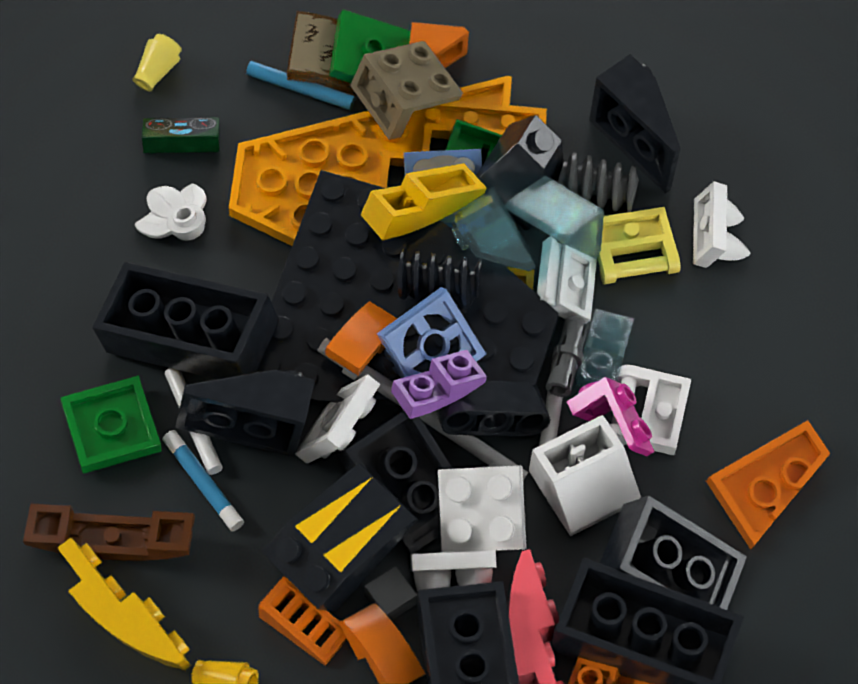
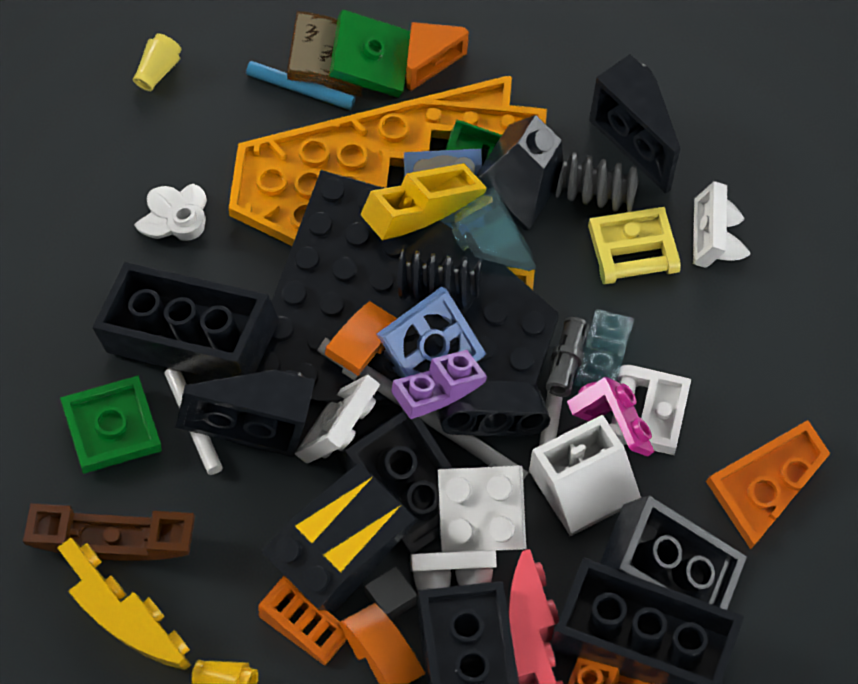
(180, 135): dark green slope -> none
(203, 480): dark azure bar -> none
(400, 82): dark tan bracket -> none
(561, 215): clear light blue slope -> none
(566, 279): white plate -> none

